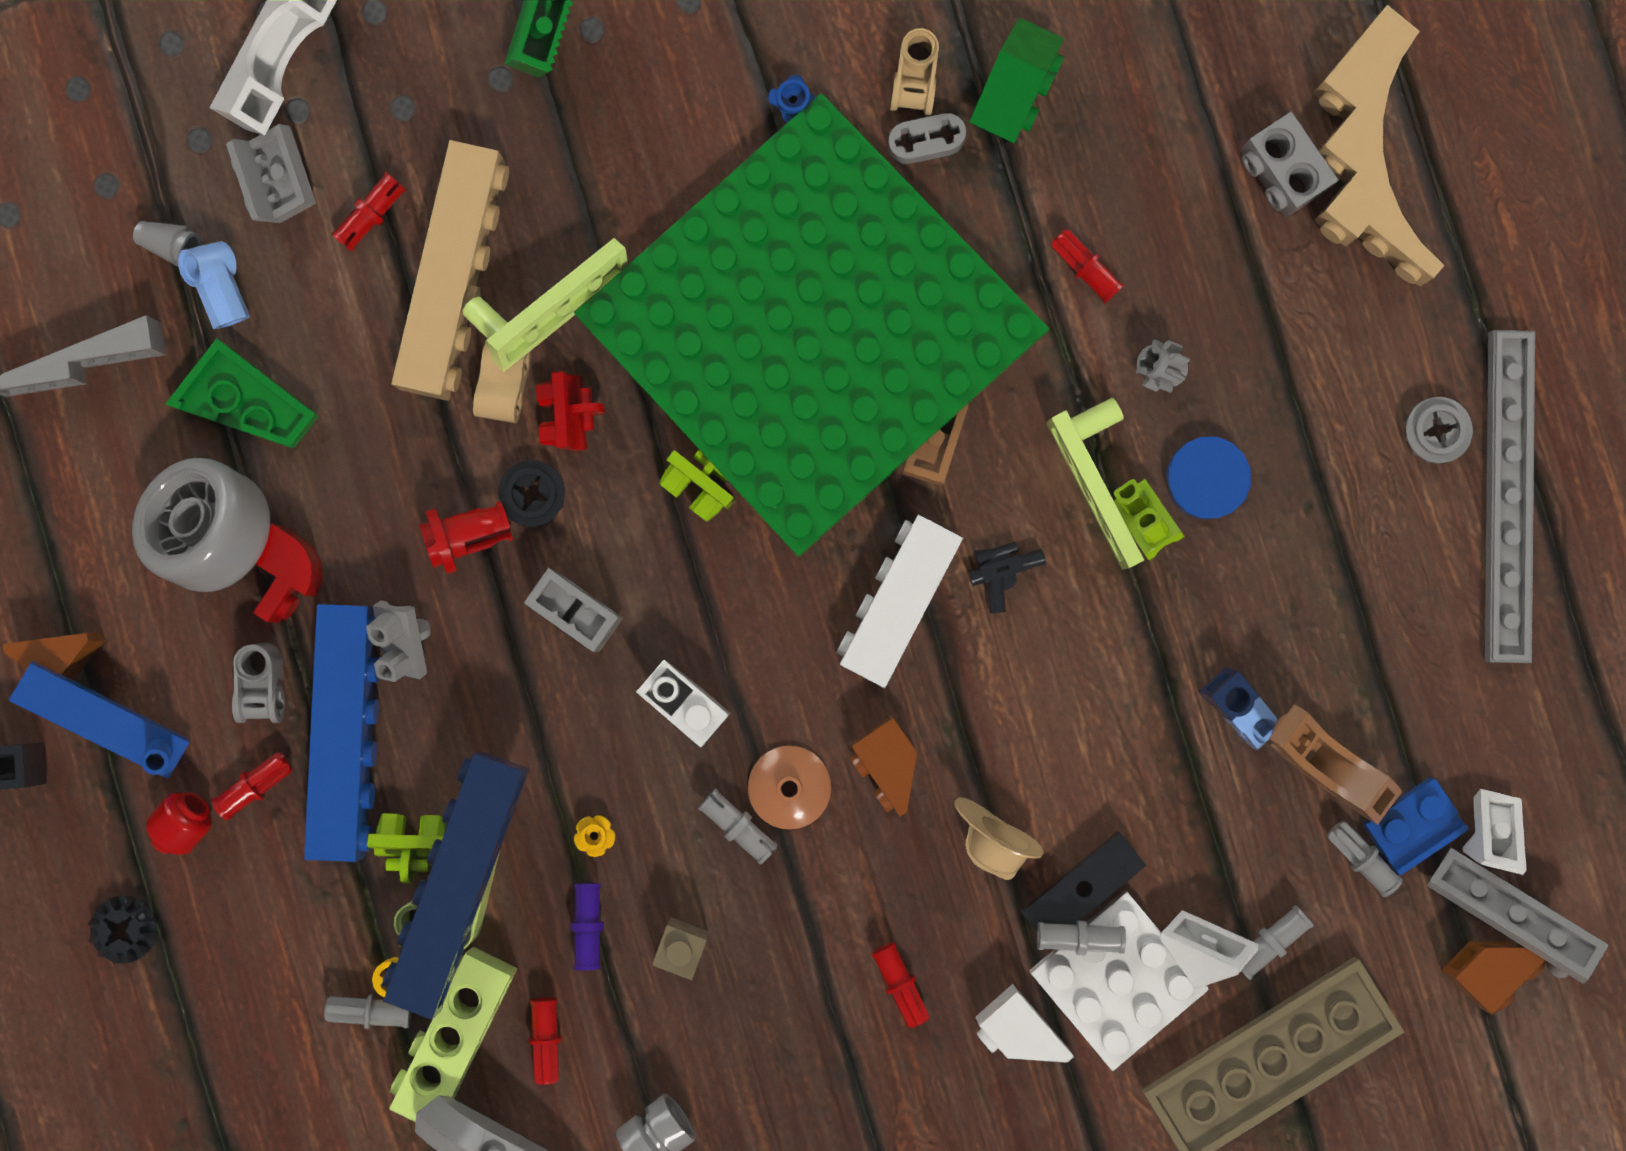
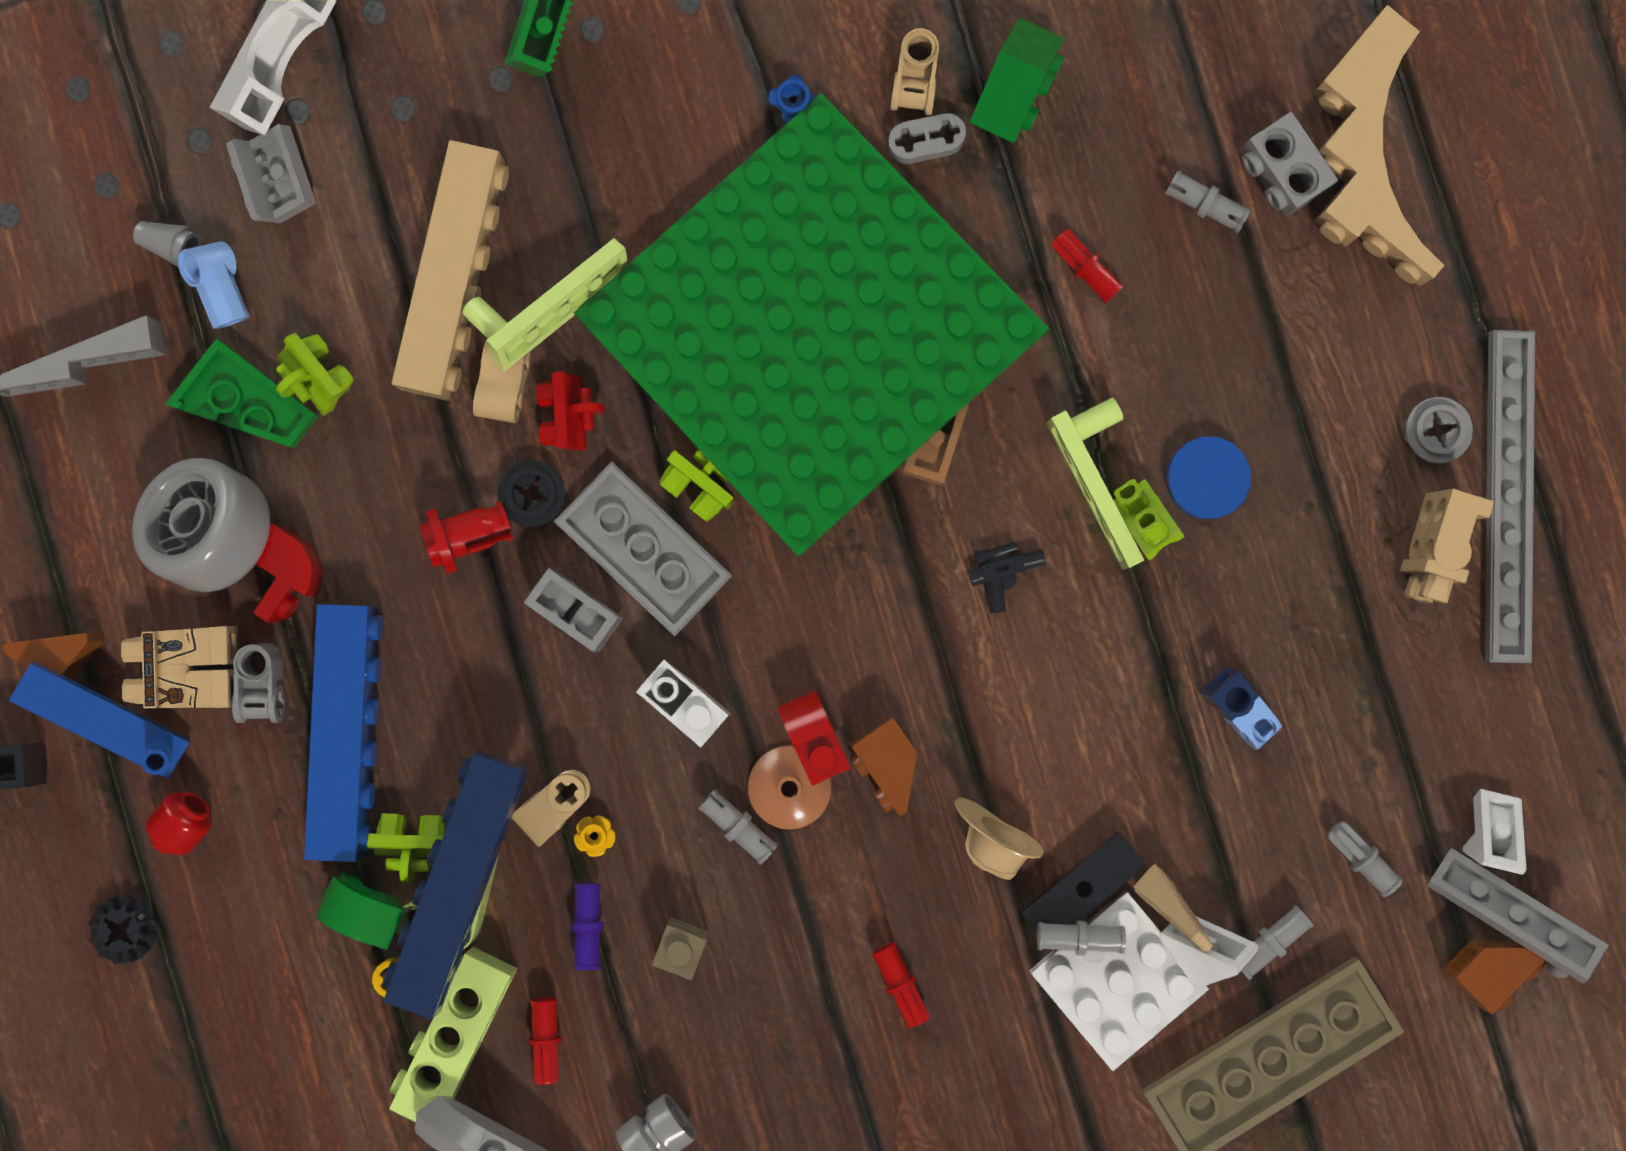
(169, 668): none -> tan hips
(252, 786): red axle -> none
(307, 377): none -> lime hips
(359, 911): none -> green brick
(365, 1012): light grey axle -> none
(368, 211): red pin -> none
(400, 638): light grey hips -> none
(549, 809): none -> tan piece
(643, 548): none -> light grey tile
(813, 737): none -> red brick
(900, 600): white brick -> none
(1019, 1030): white slope -> none
(1162, 365): light grey gear -> none
(1164, 897): none -> tan slope
(1208, 201): none -> light grey pin
(1332, 766): medium nougat arch -> none
(1416, 826): blue plate -> none
(1442, 543): none -> tan hips

